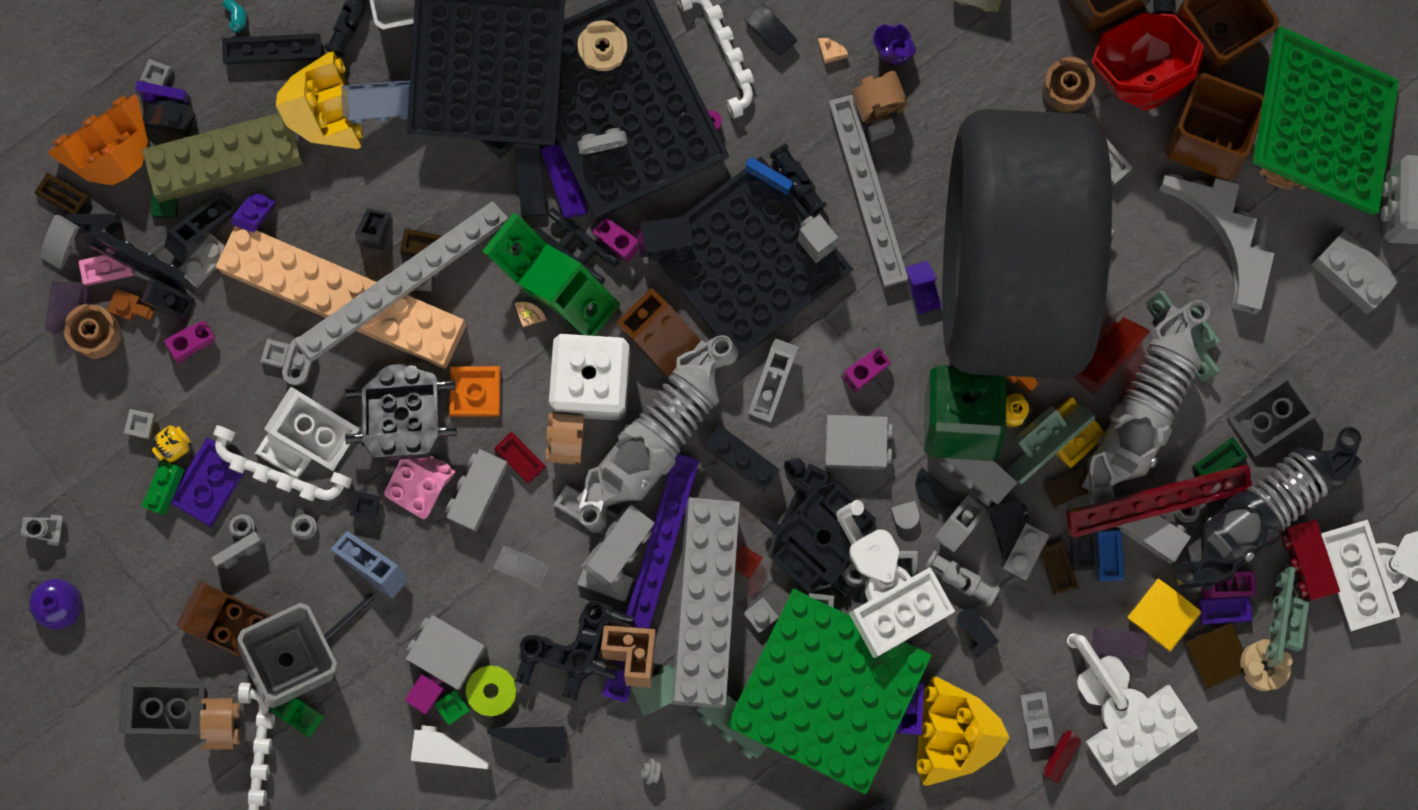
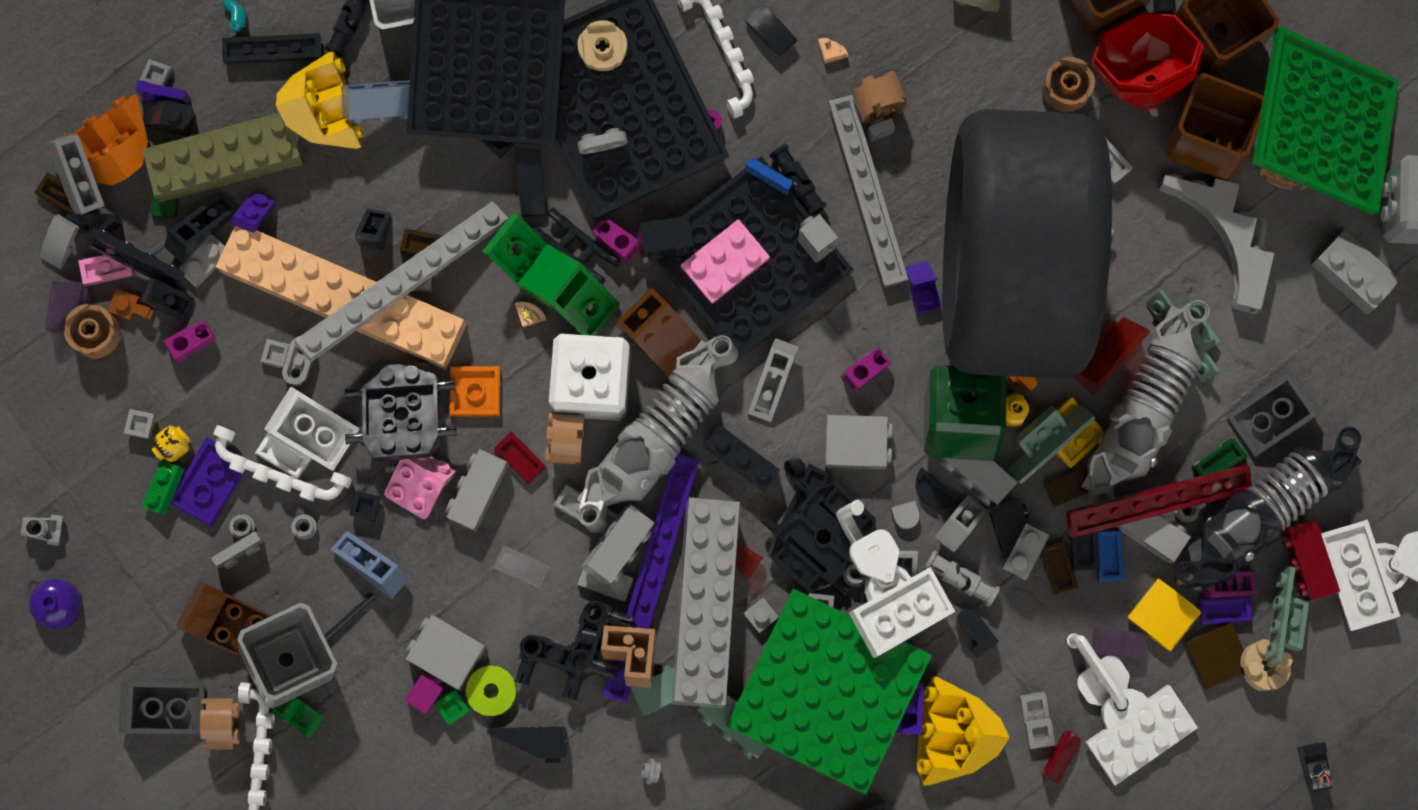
(75, 174): none -> light grey brick
(440, 749): white slope -> none
(564, 182): dark purple plate -> none
(725, 261): none -> bright pink plate
(893, 43): dark purple hair -> none
(1315, 766): none -> black leg

